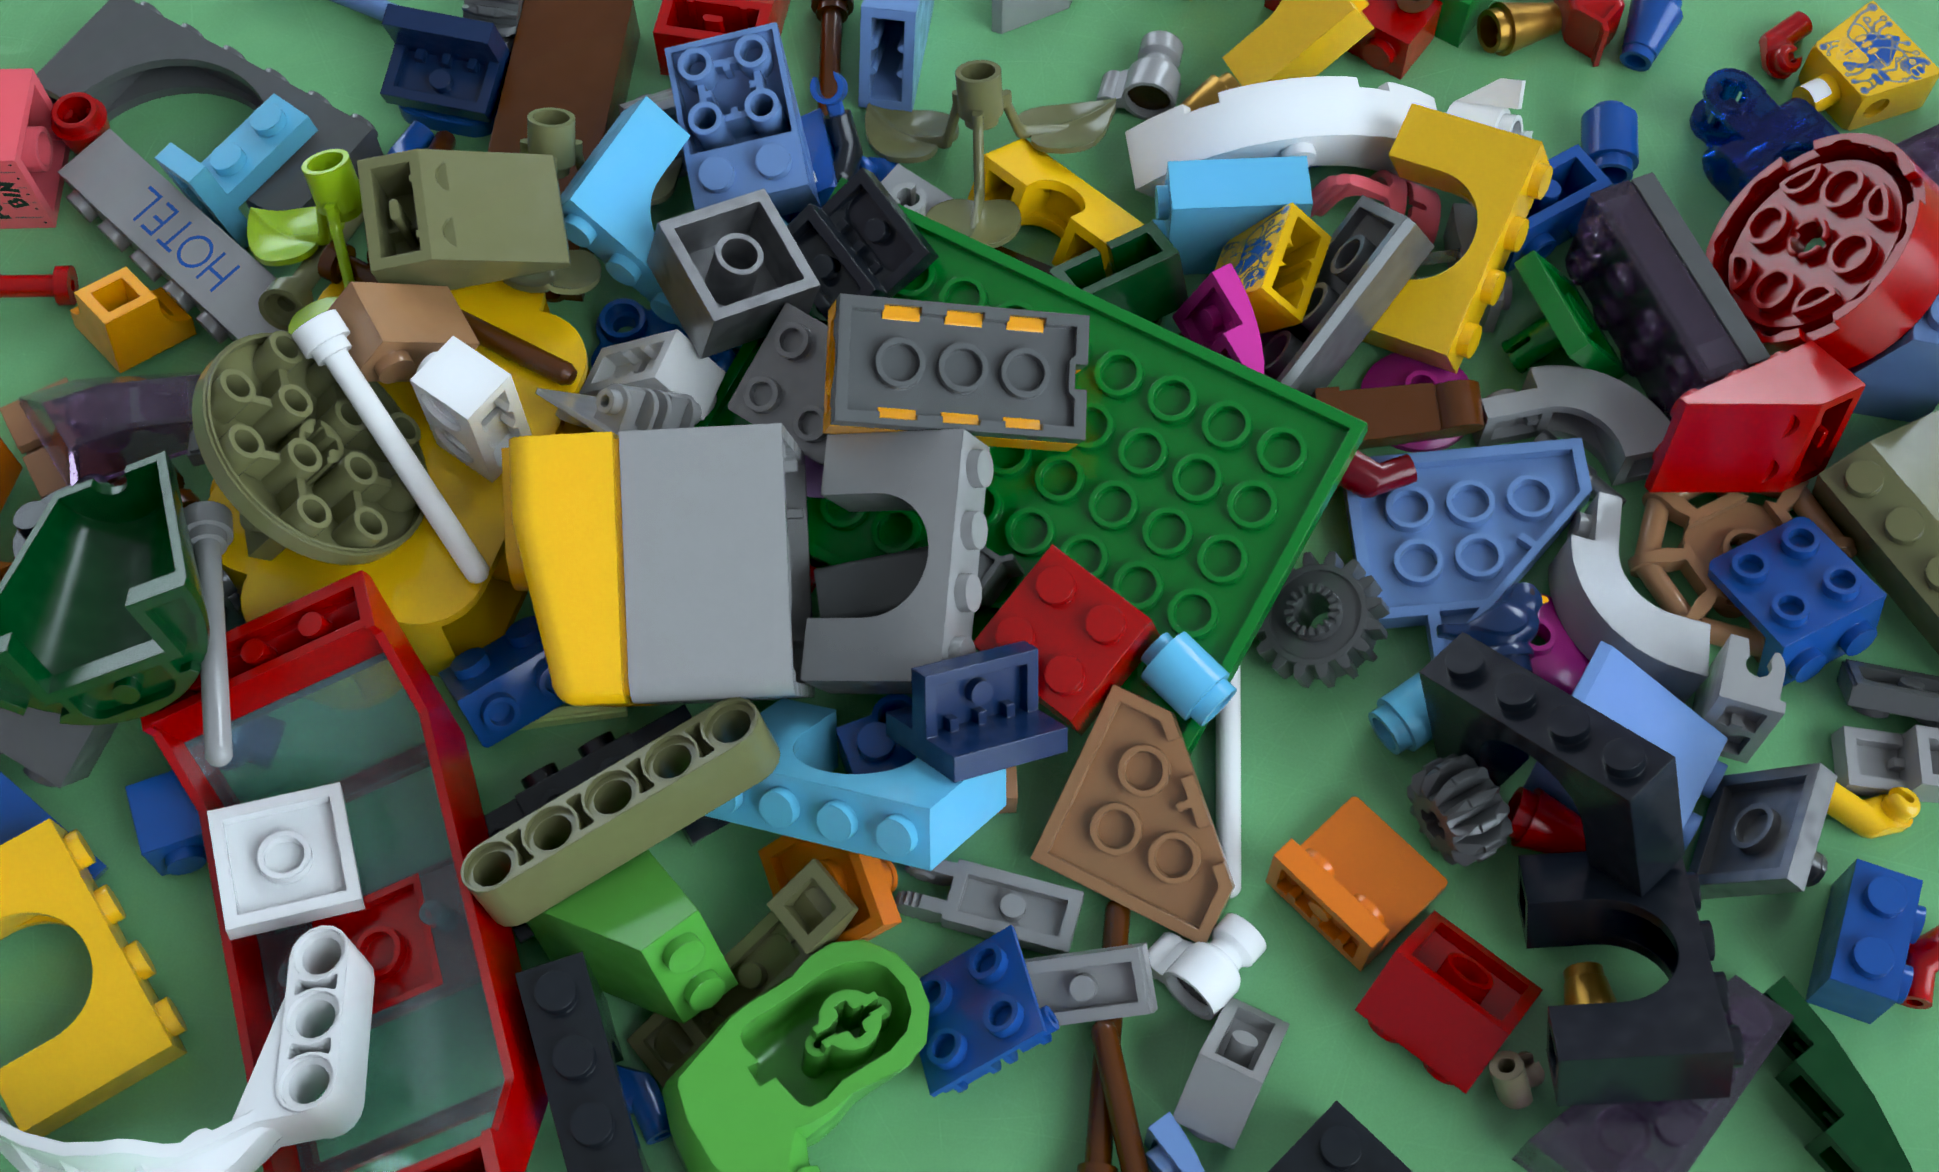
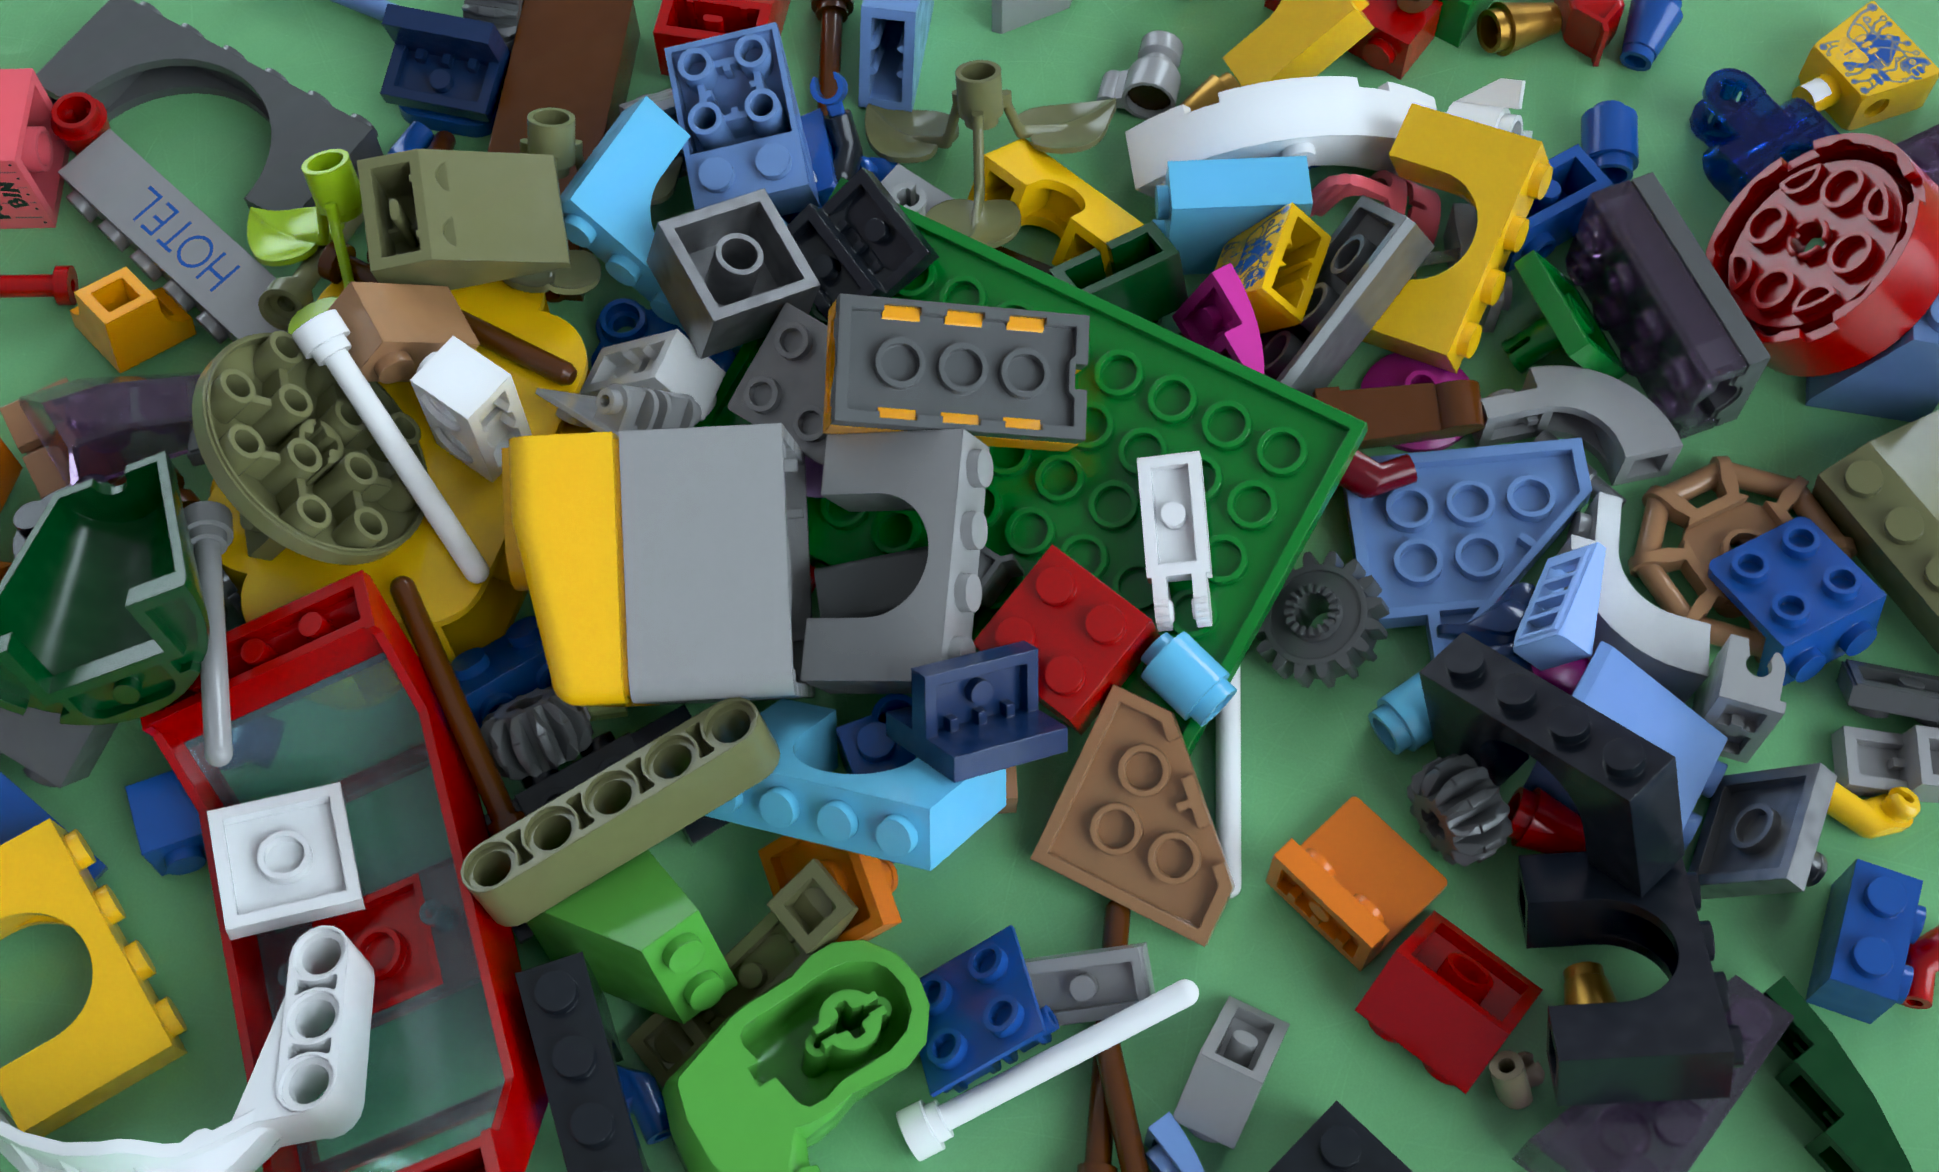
(239, 163): medium azure bracket -> none
(454, 705): none -> reddish brown piece
(536, 733): none -> dark grey gear
(931, 1124): none -> white piece
(991, 899): light grey hinge -> none
(1175, 532): none -> white hinge
(1203, 973): white piece -> none
(1558, 621): none -> light blue slope
(1758, 426): red slope -> none
(1778, 45): red arm -> none

